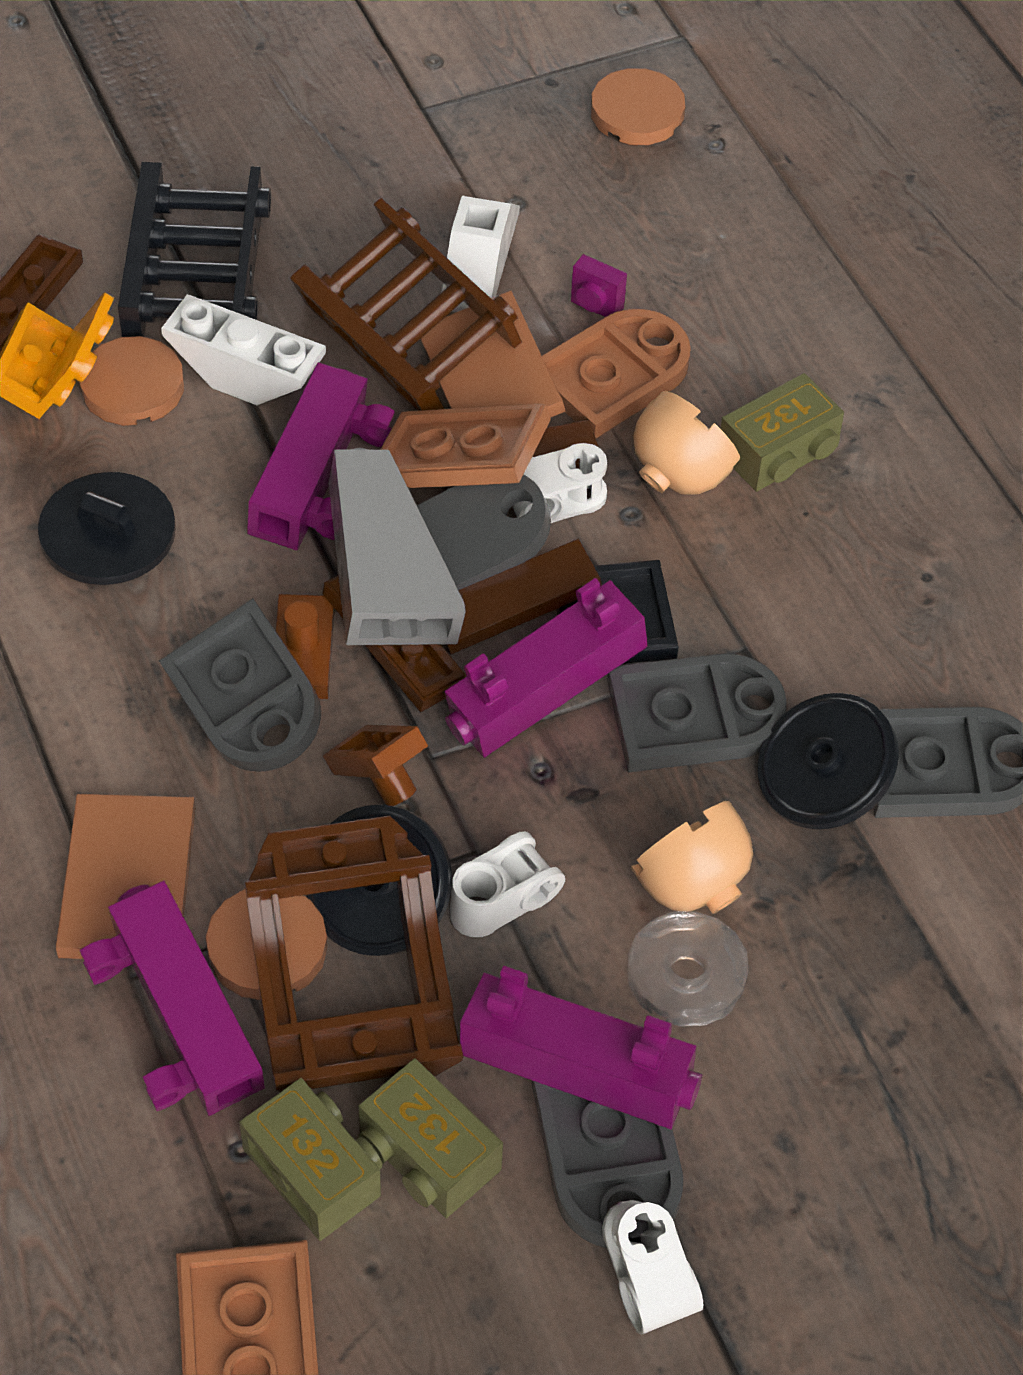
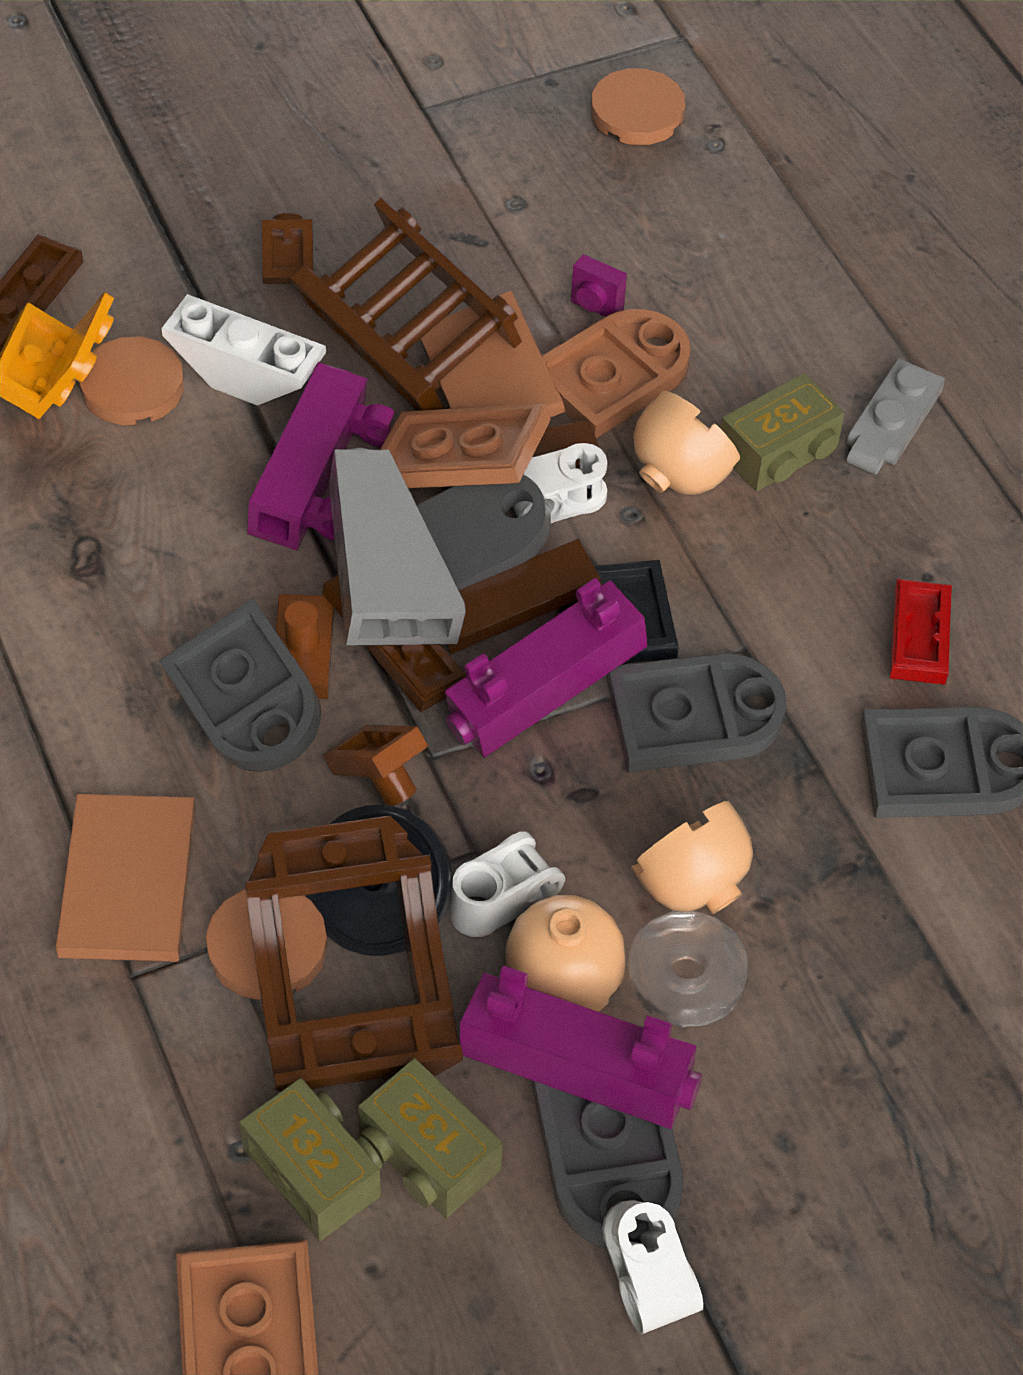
(106, 528): black shield -> none
(152, 233): black fence -> none
(184, 995): magenta brick -> none
(285, 247): none -> reddish brown bracket
(482, 241): white slope -> none
(568, 950): none -> light nougat cylinder
(828, 761): black shield -> none
(893, 416): none -> light grey hinge
(921, 632): none -> red plate

